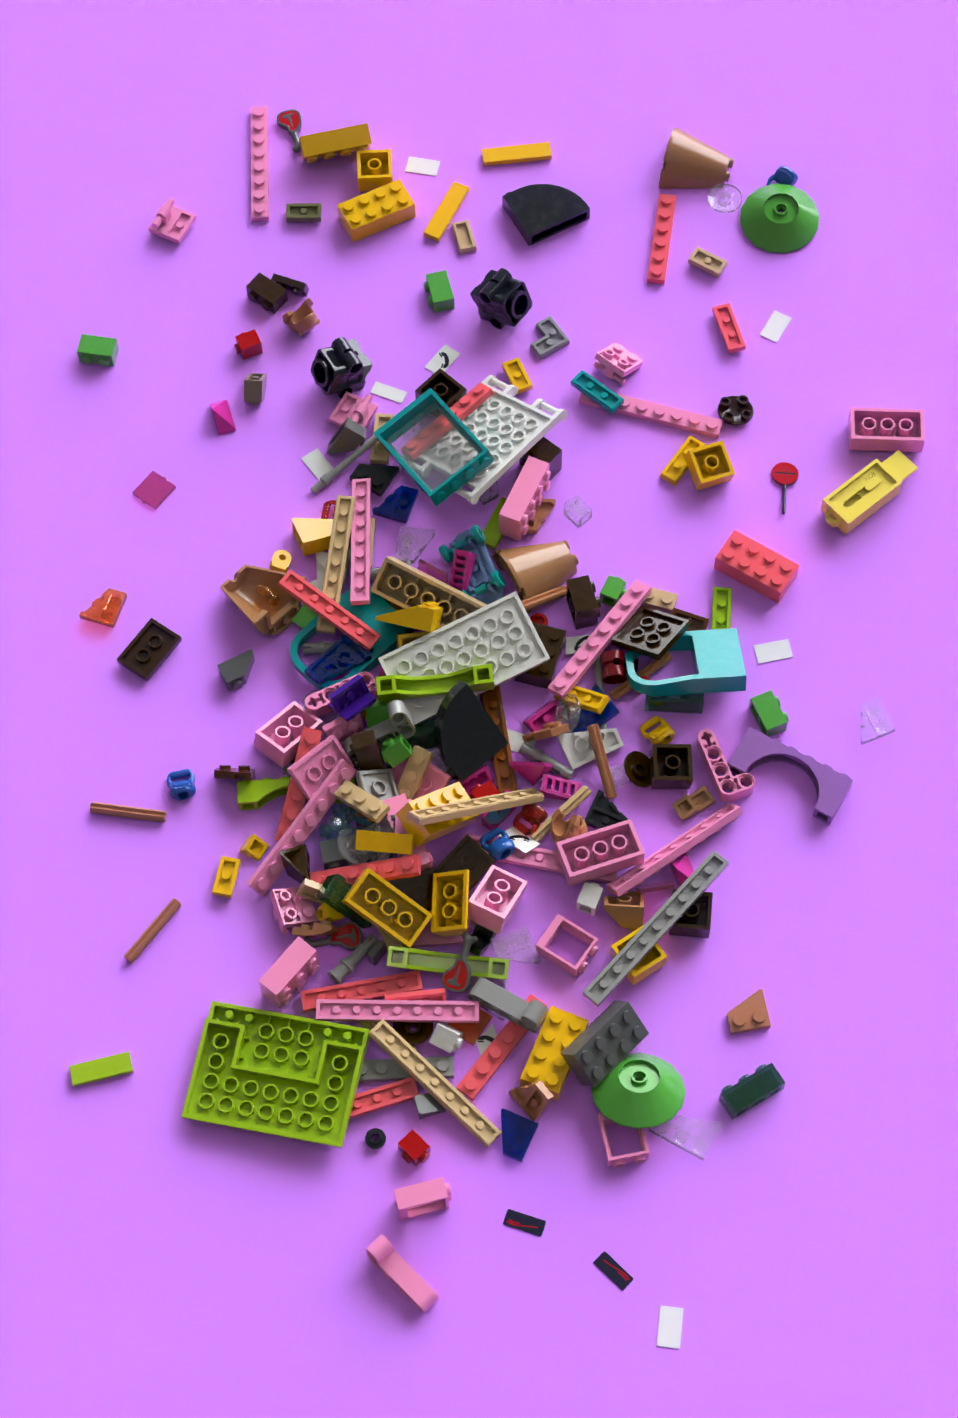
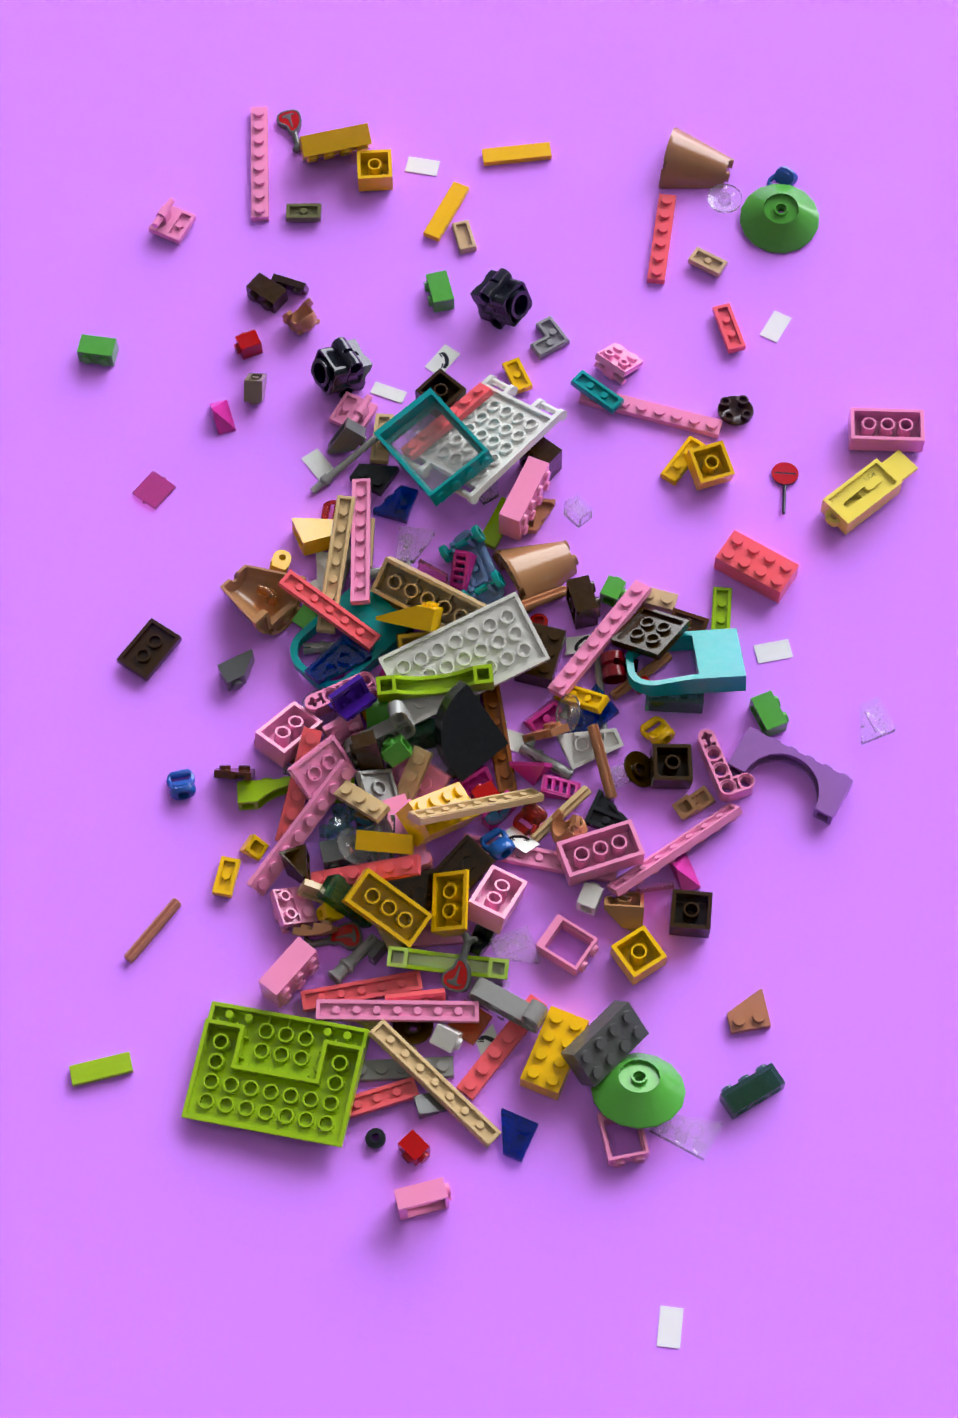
(106, 608): clear orange wing -> none
(128, 811): nougat axle -> none
(376, 210): yellow brick -> none
(384, 1256): bright pink beam -> none
(524, 1222): black sticker -> none
(532, 1098): nougat wing -> none
(544, 210): black brick -> none
(613, 1270): black sticker -> none
(655, 928): light grey plate -> none

